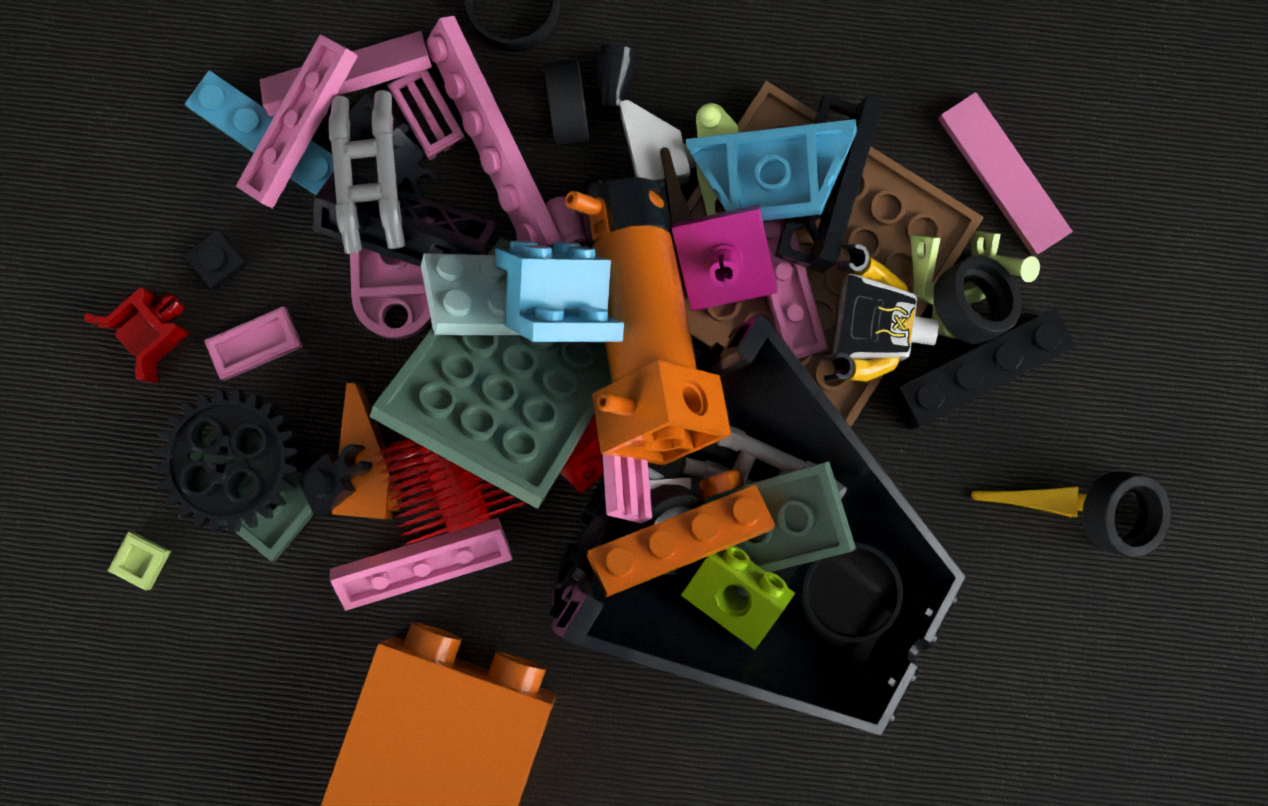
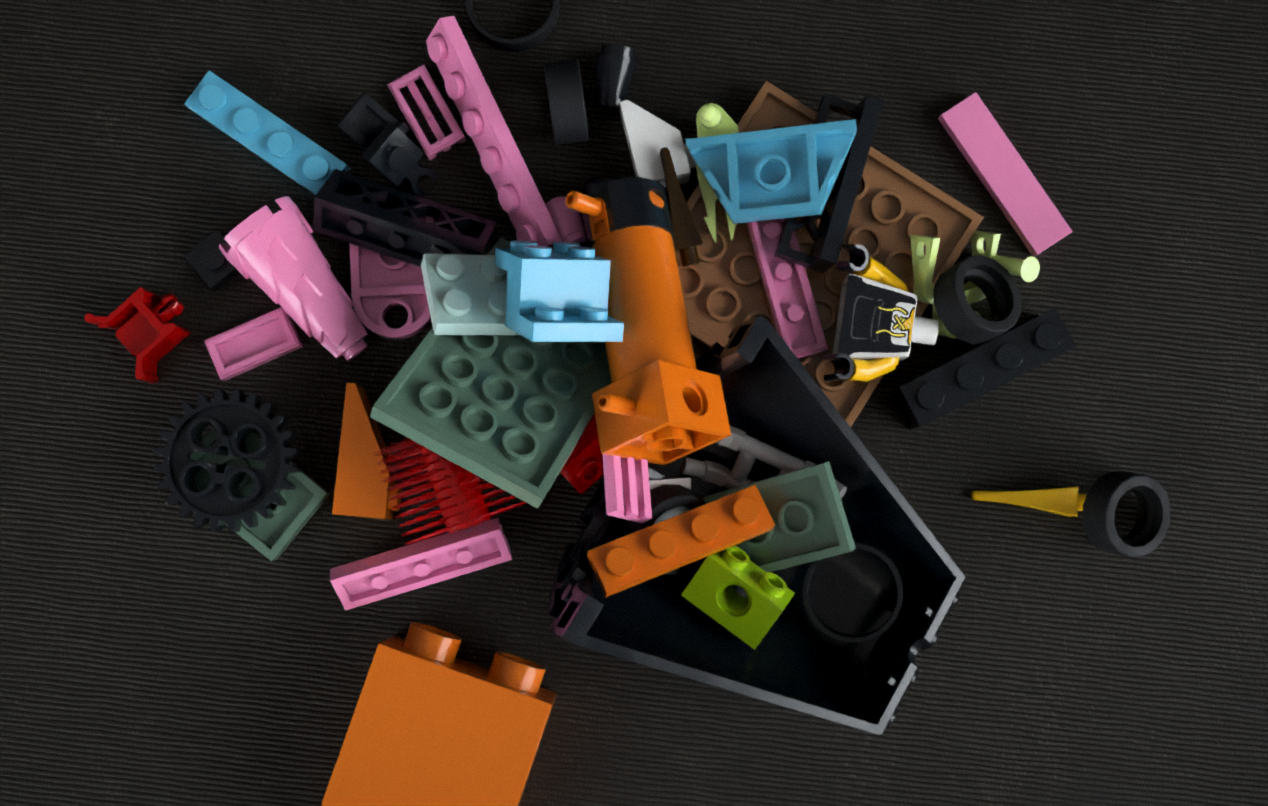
(139, 560): yellowish green tile -> none
(294, 273): none -> bright pink cone
(296, 121): bright pink plate -> none
(329, 479): black plate -> none
(373, 66): bright pink tile -> none
(384, 190): light grey piece -> none
(720, 483): orange tile -> none
(725, 257): dark pink tile -> none

